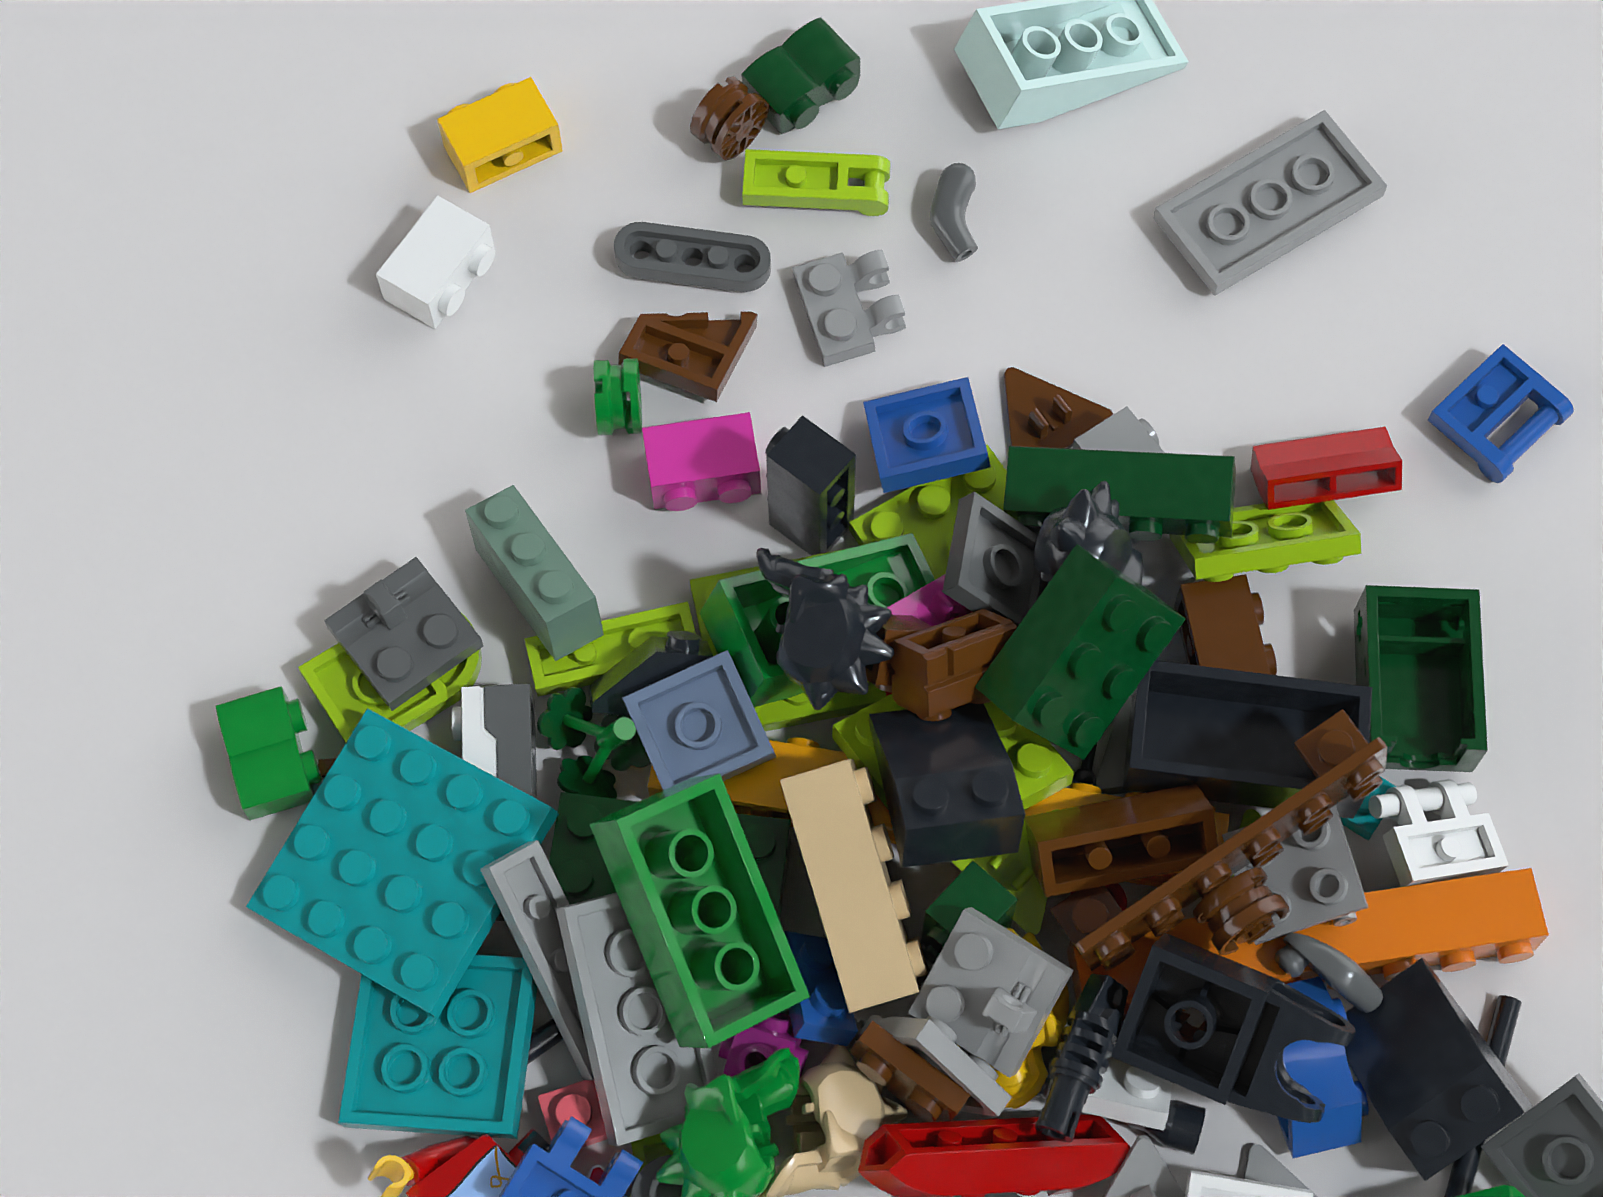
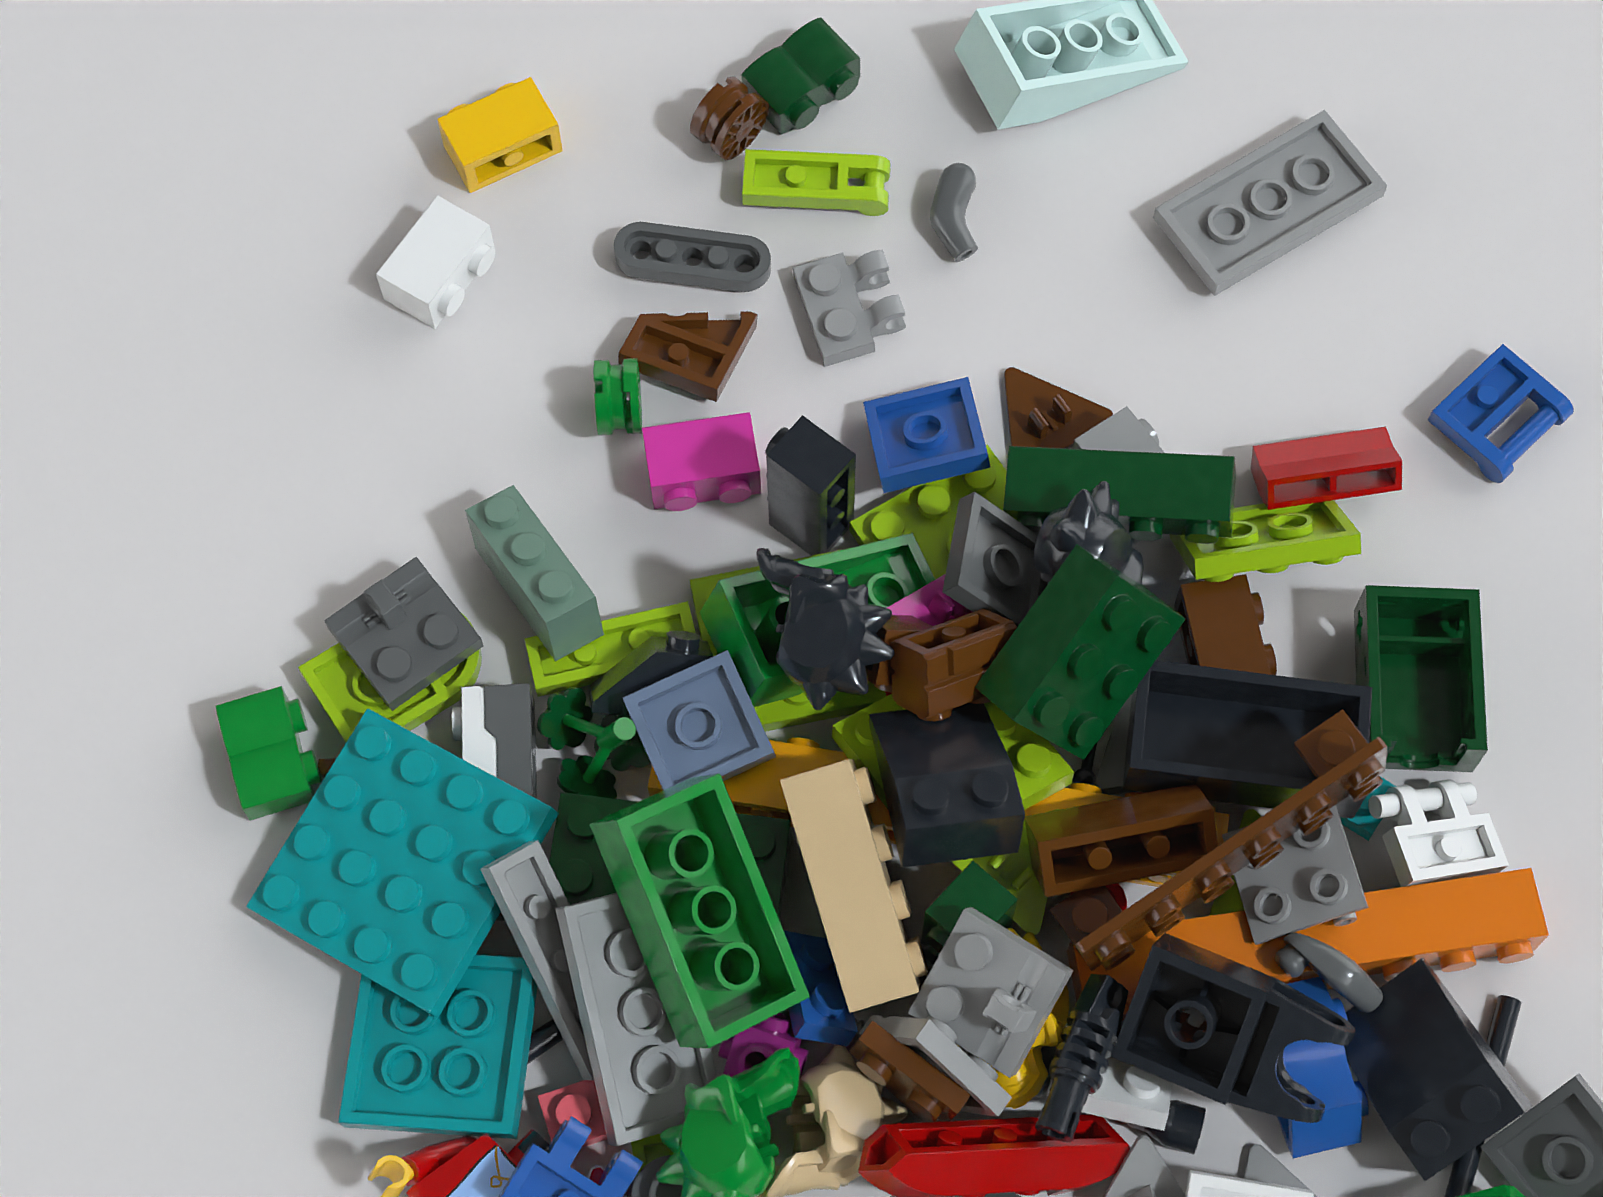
(1240, 910): reddish brown wheel -> none

